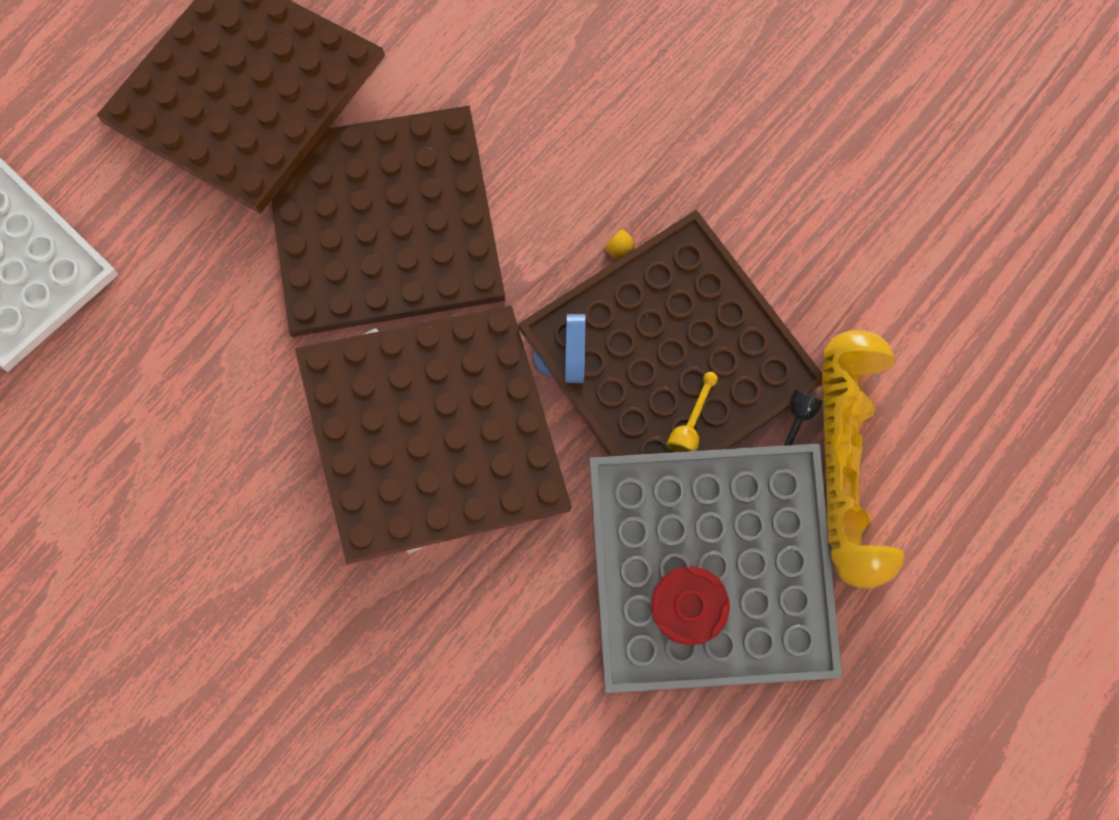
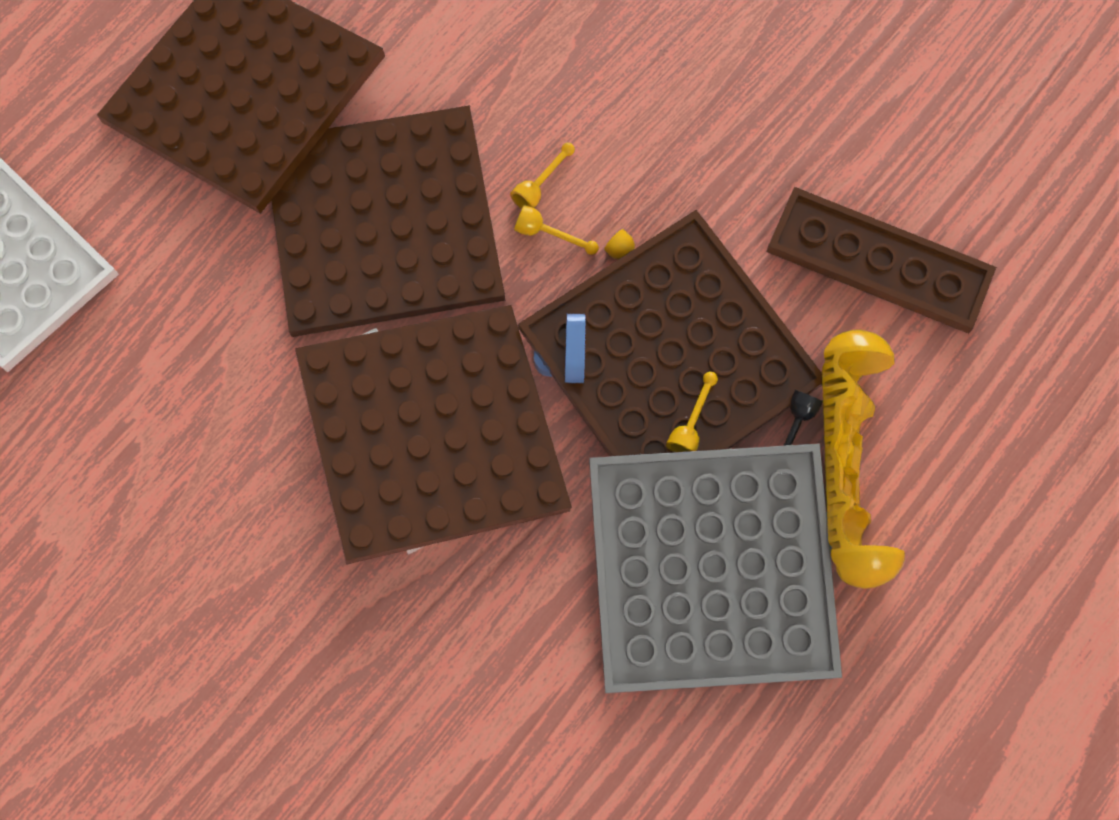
(528, 191): none -> yellow hinge
(531, 222): none -> yellow hinge
(690, 605): red tile -> none
(882, 260): none -> reddish brown plate

